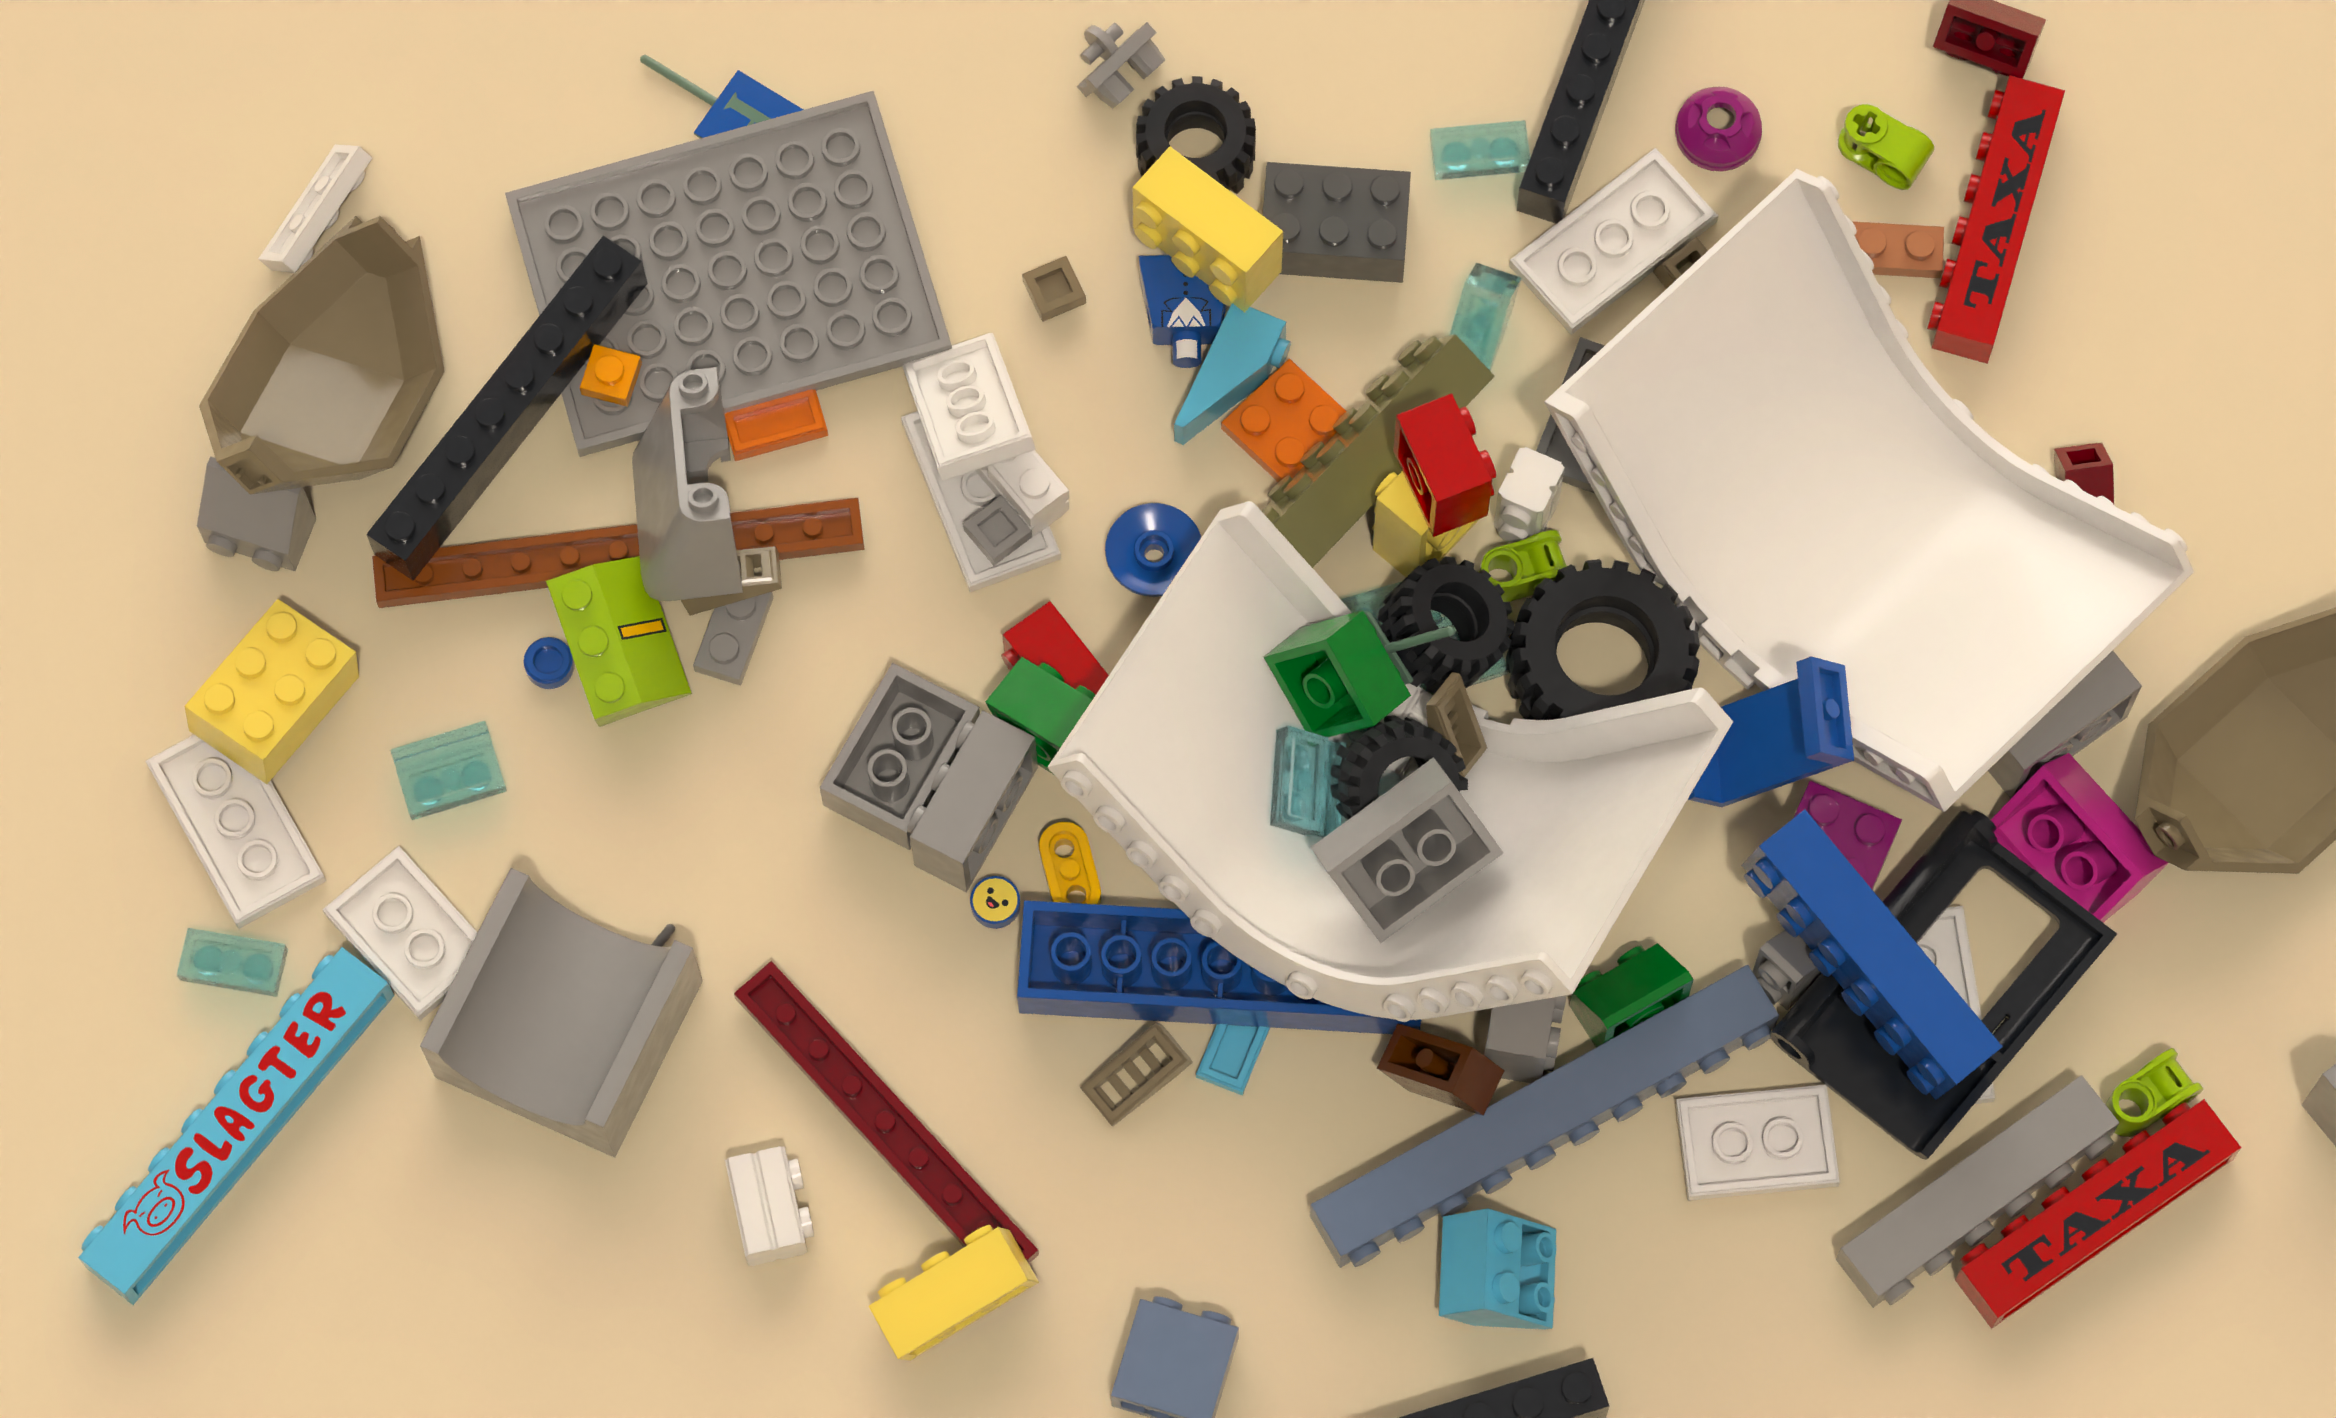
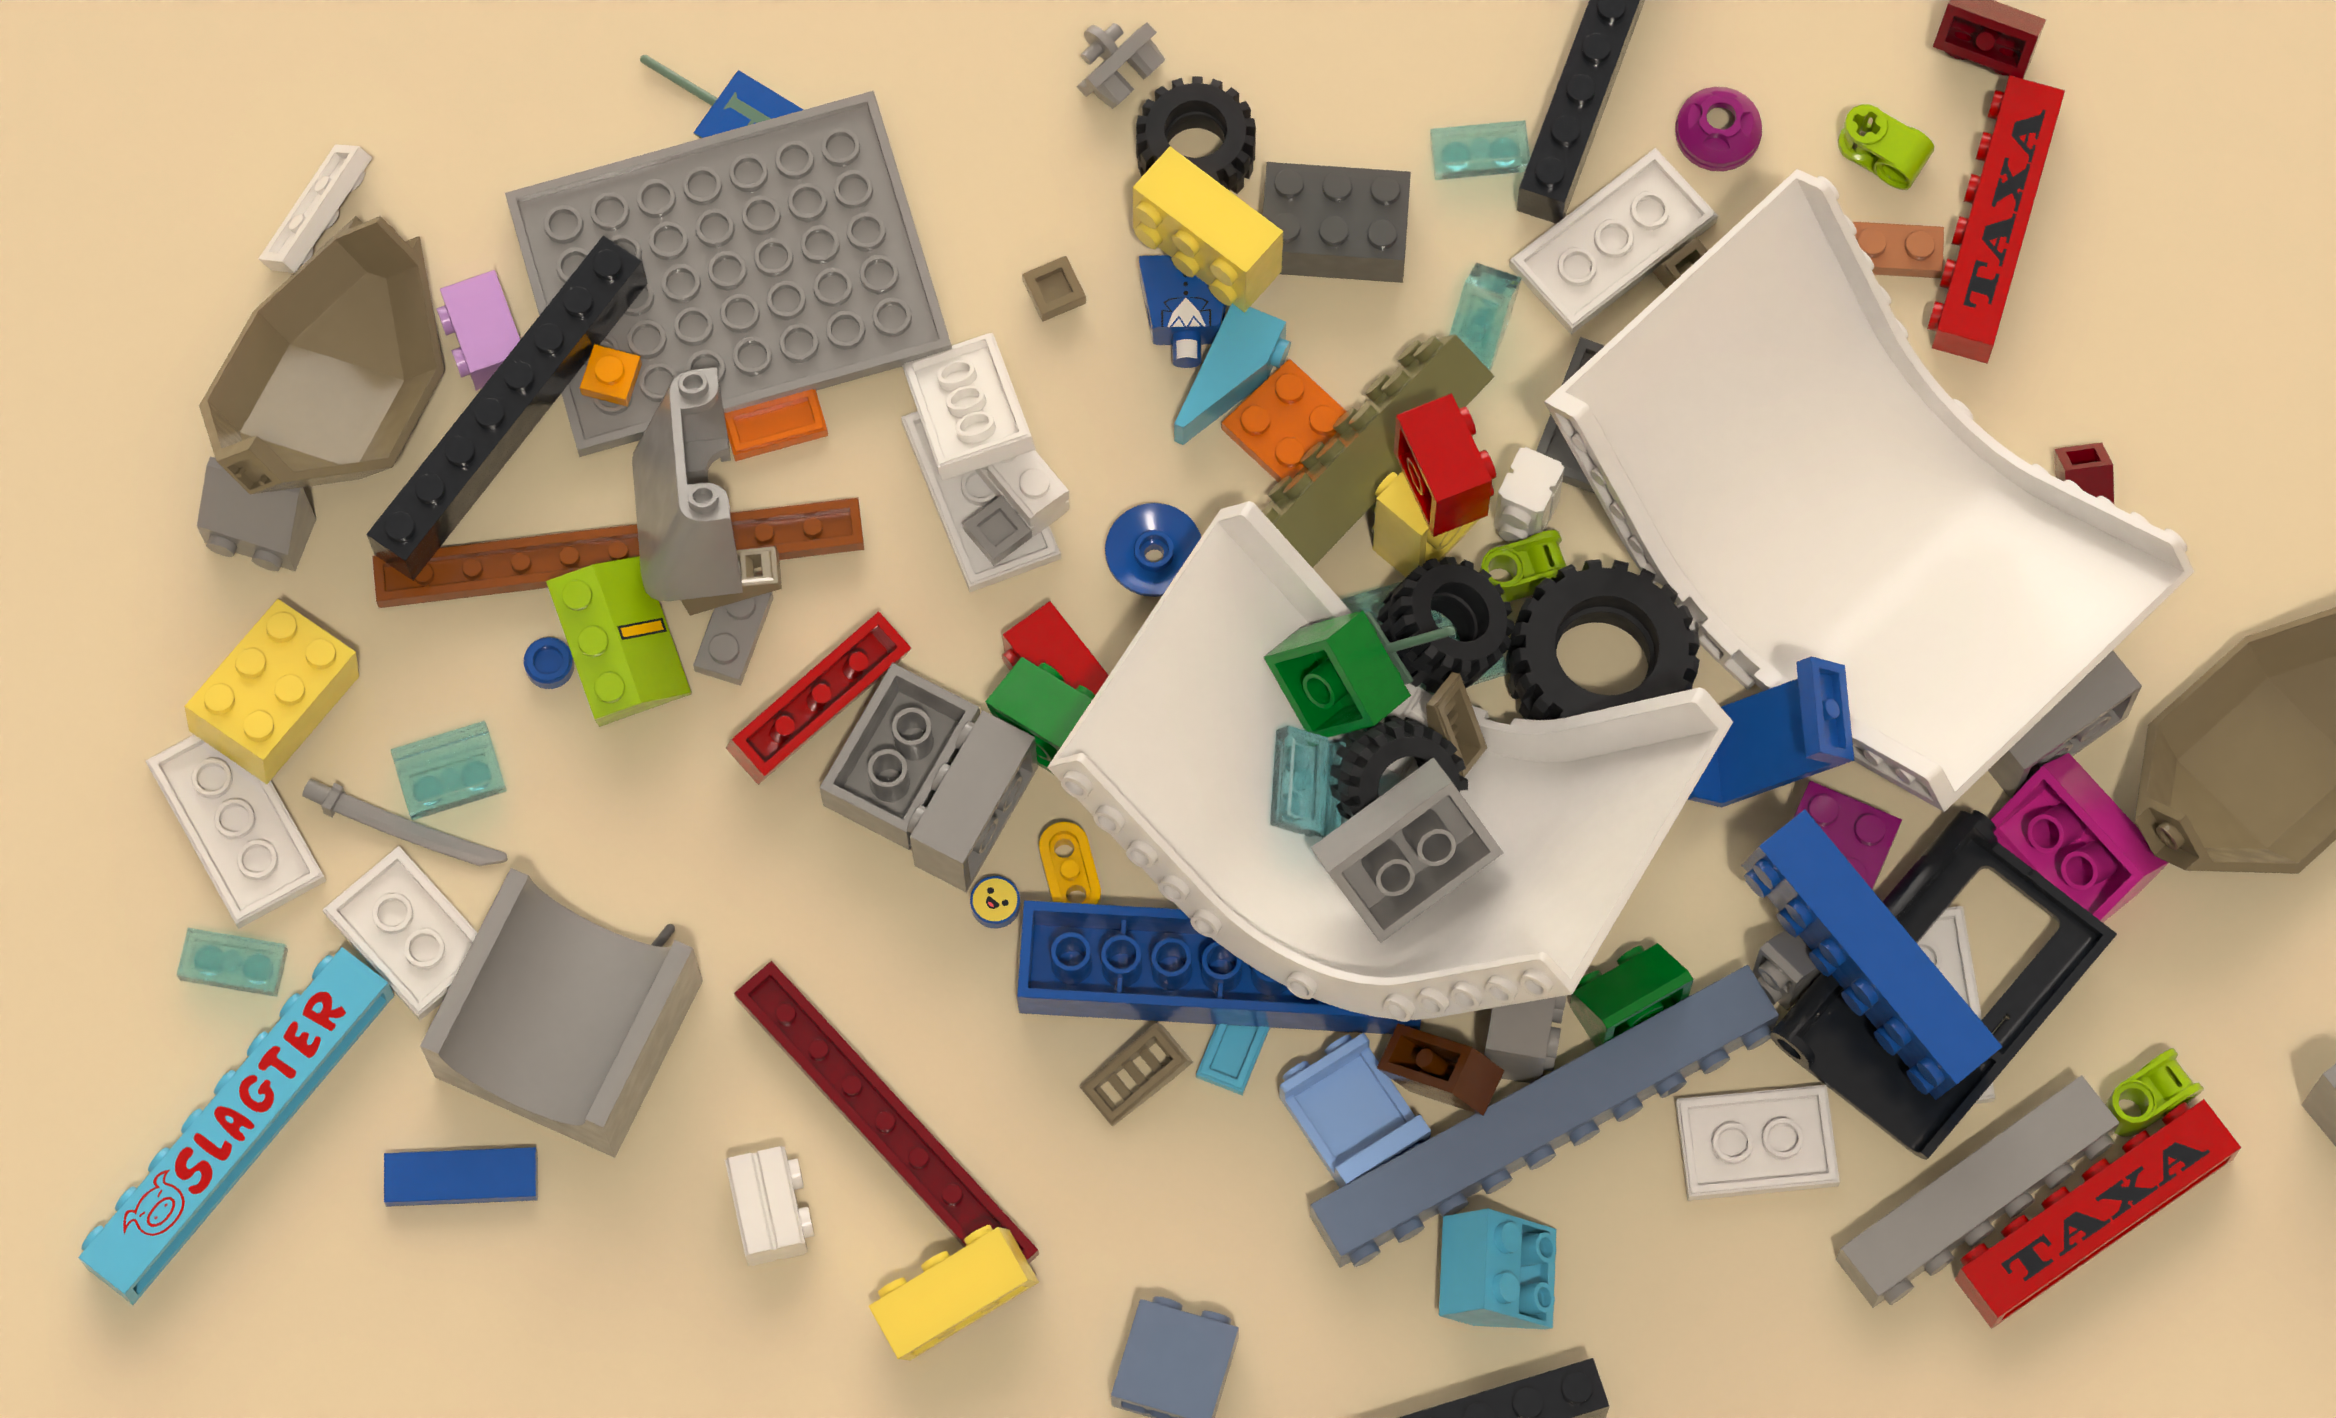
(336, 800): none -> light grey sword
(461, 1176): none -> blue tile
(482, 325): none -> lavender brick
(818, 698): none -> red brick
(1351, 1110): none -> light blue panel

